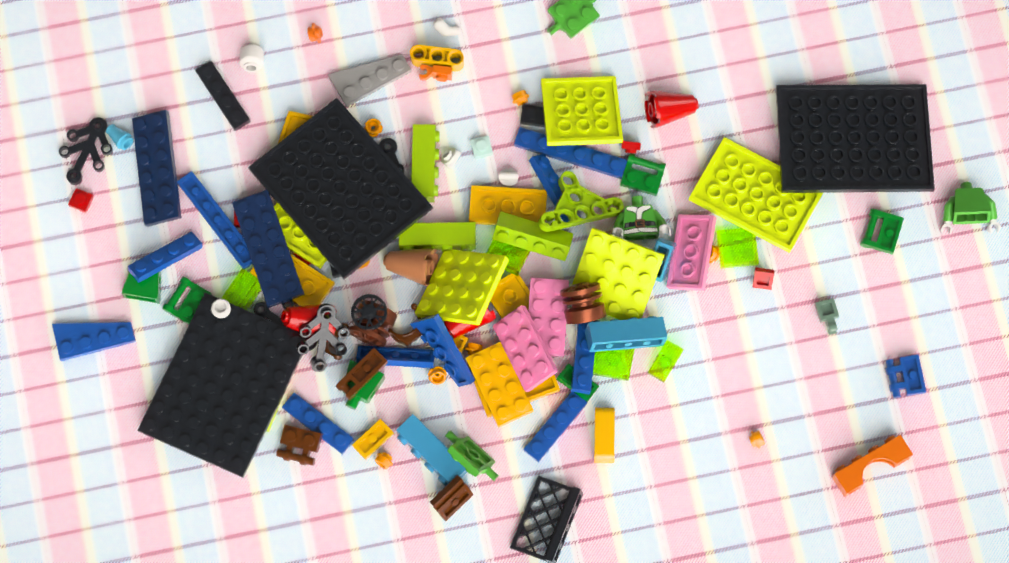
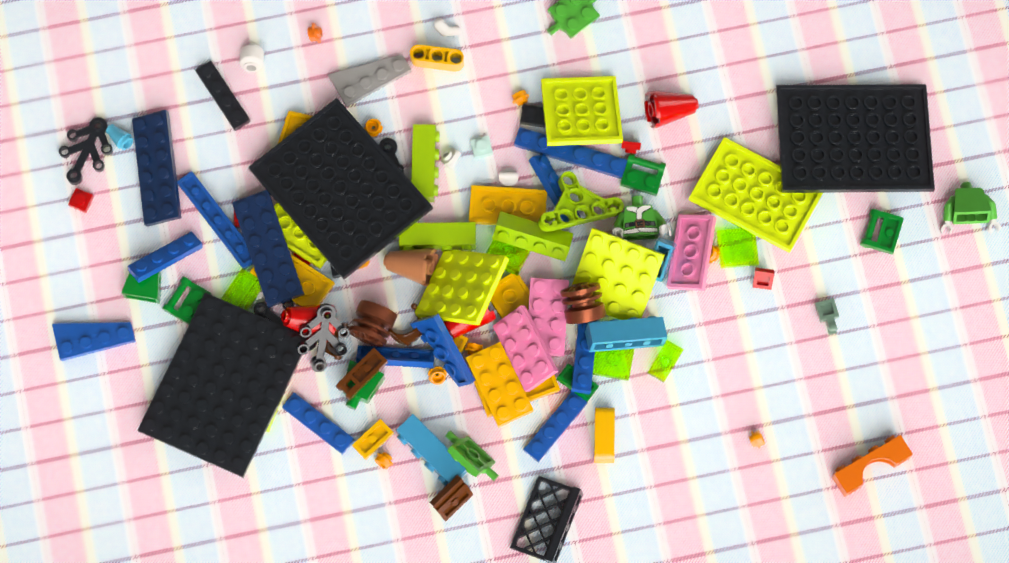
(221, 308): white plate -> none
(302, 439): reddish brown plate -> none
(369, 312): black wheel -> none
(440, 73): orange plate -> none
(912, 376): blue plate -> none

